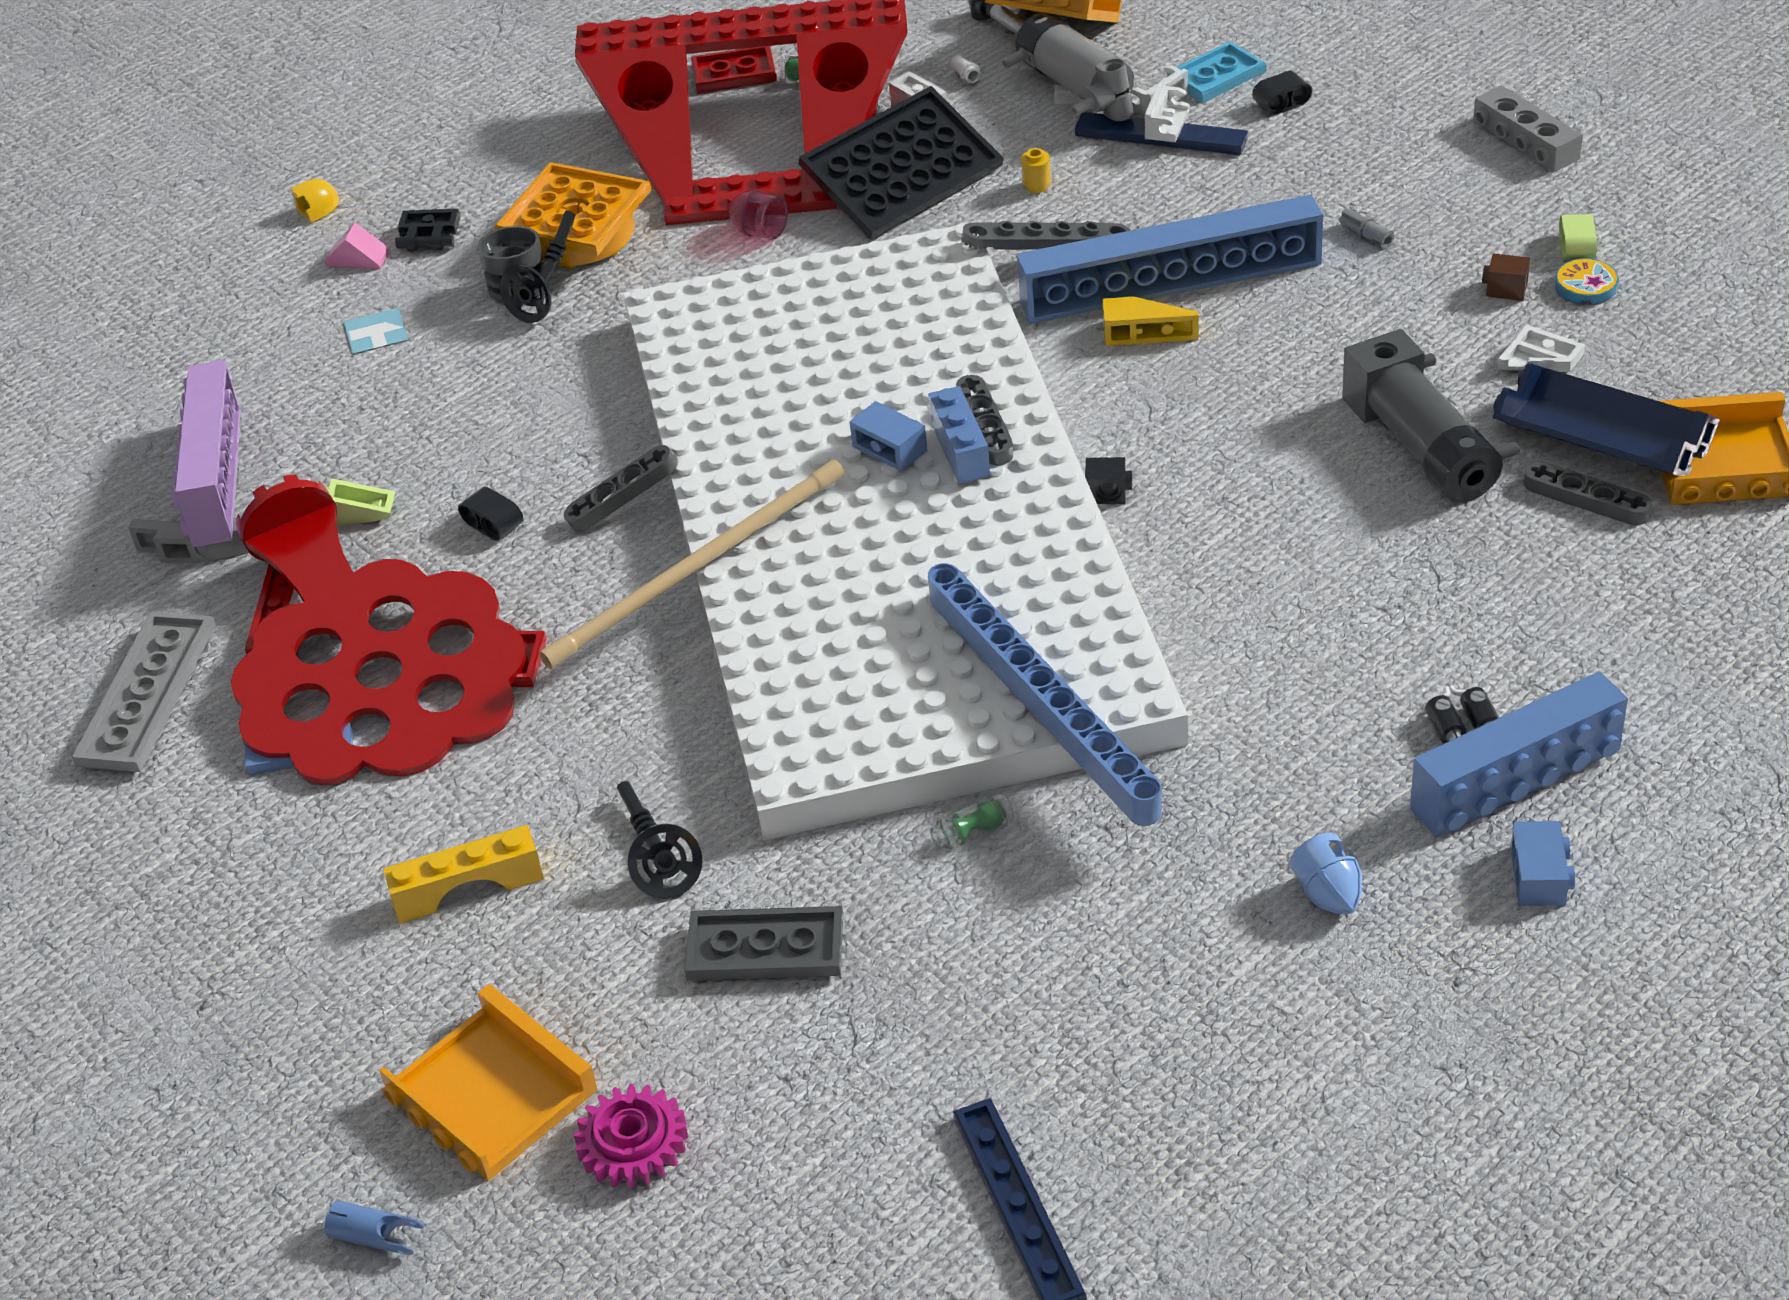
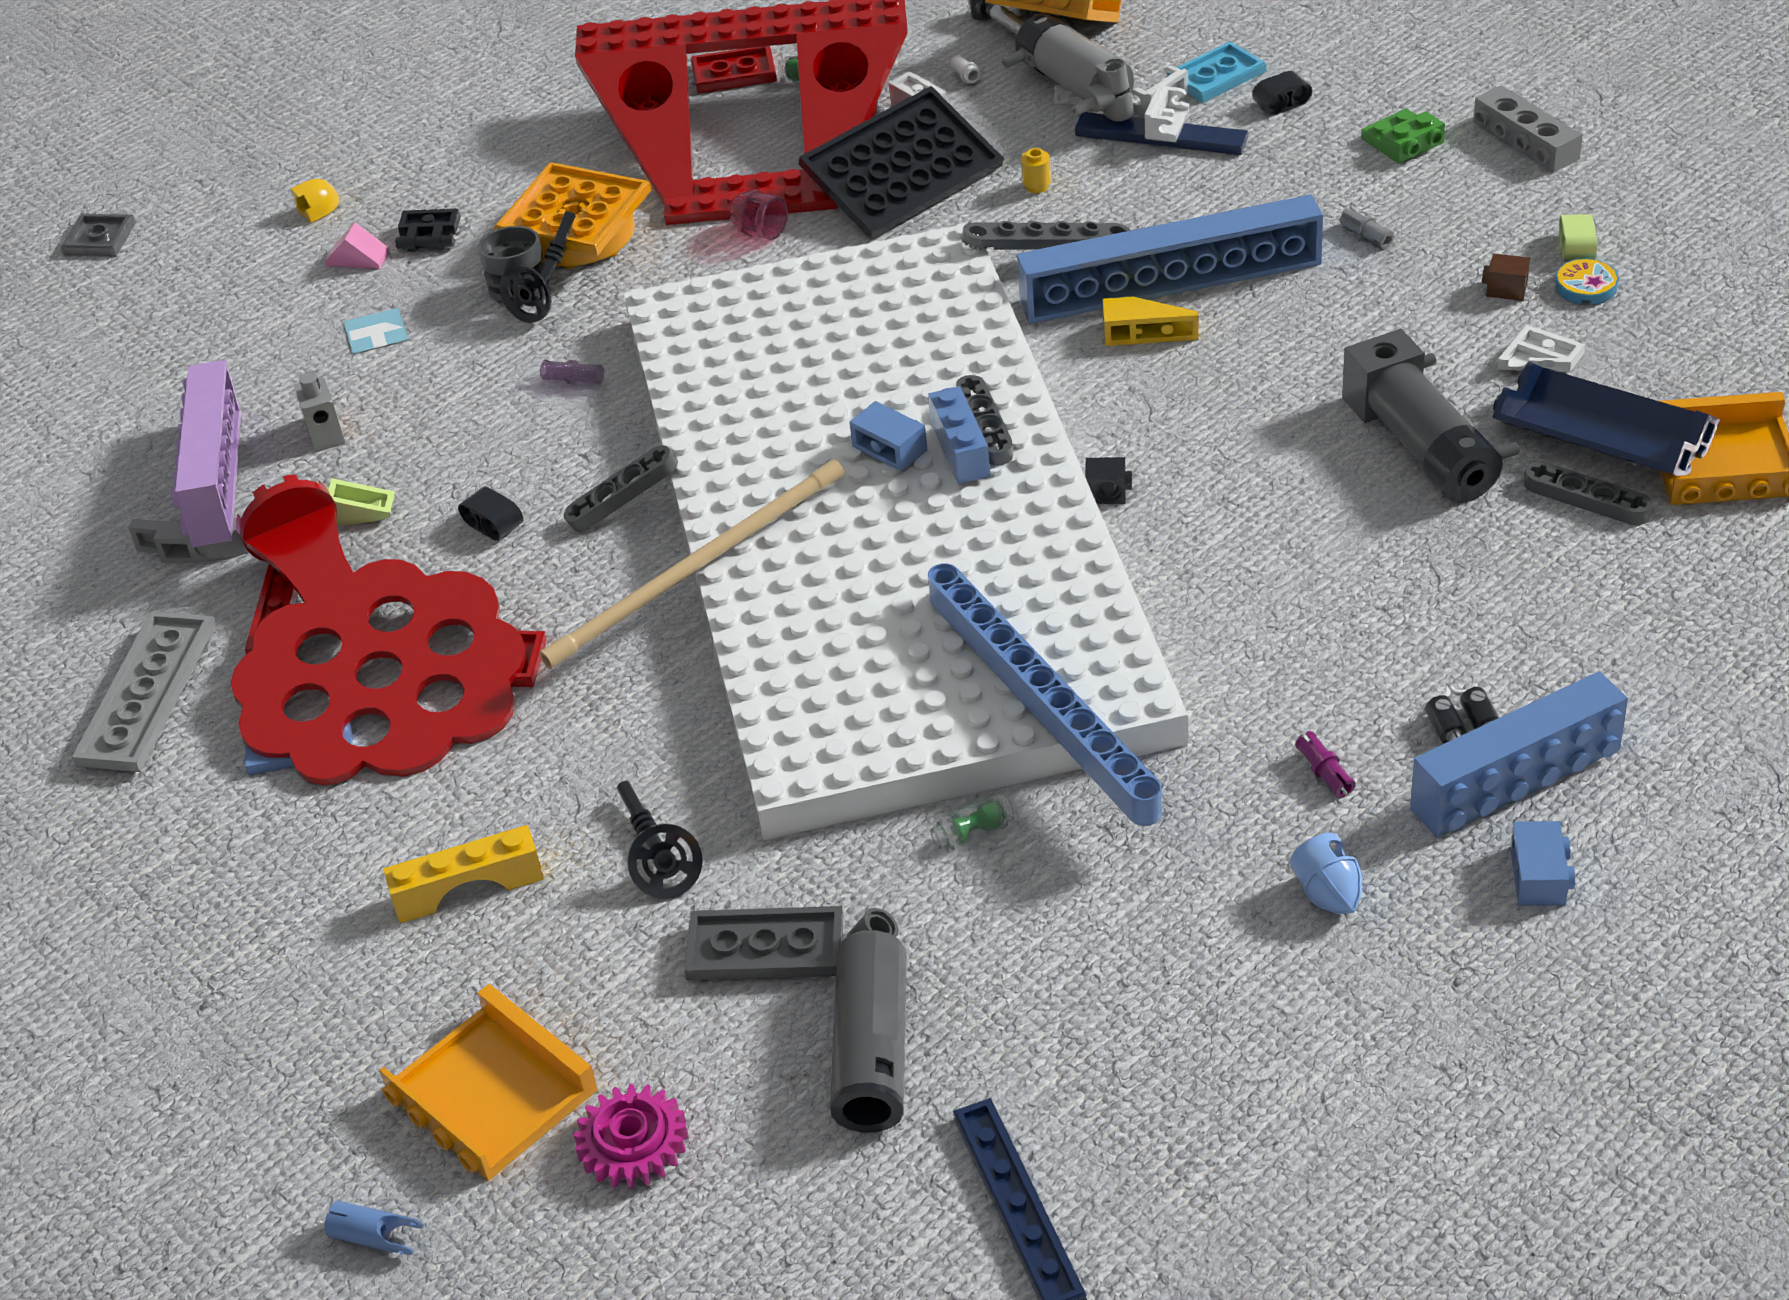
(98, 234): none -> flat silver tile
(315, 402): none -> light grey torso
(571, 372): none -> clear purple pin
(869, 1026): none -> dark grey piece
(1325, 764): none -> magenta pin
(1405, 134): none -> bright green plate

